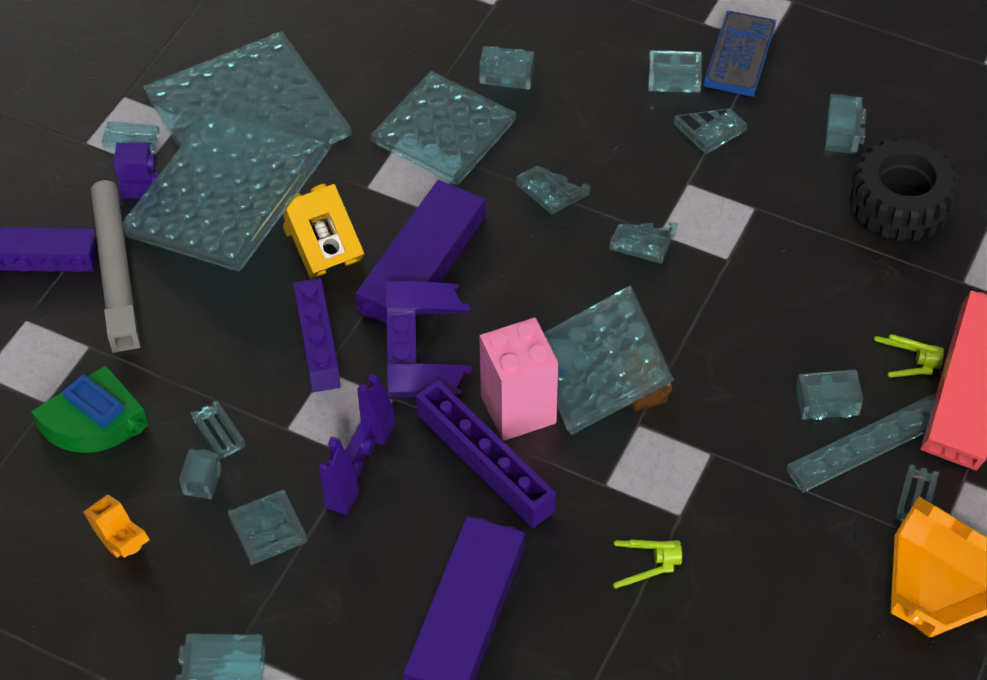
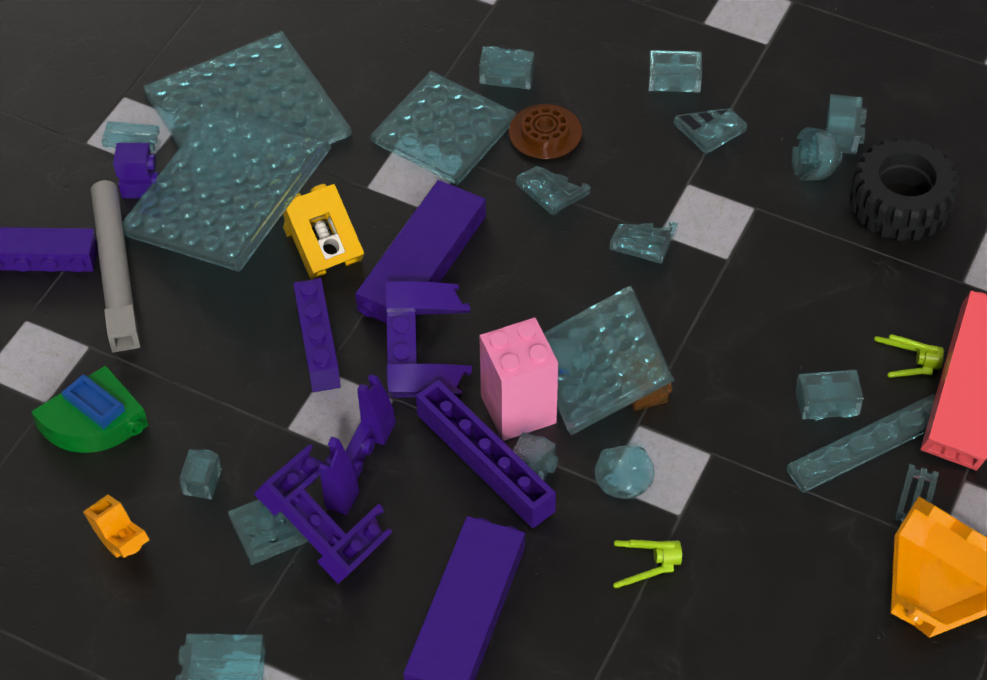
(208, 413): clear light blue tile -> none
(339, 551): none -> dark purple wedge
(537, 454): none -> clear light blue brick
(551, 134): none -> reddish brown wheel
(624, 471): none -> clear light blue dish
(740, 53): tile -> none
(816, 154): none -> clear light blue cylinder

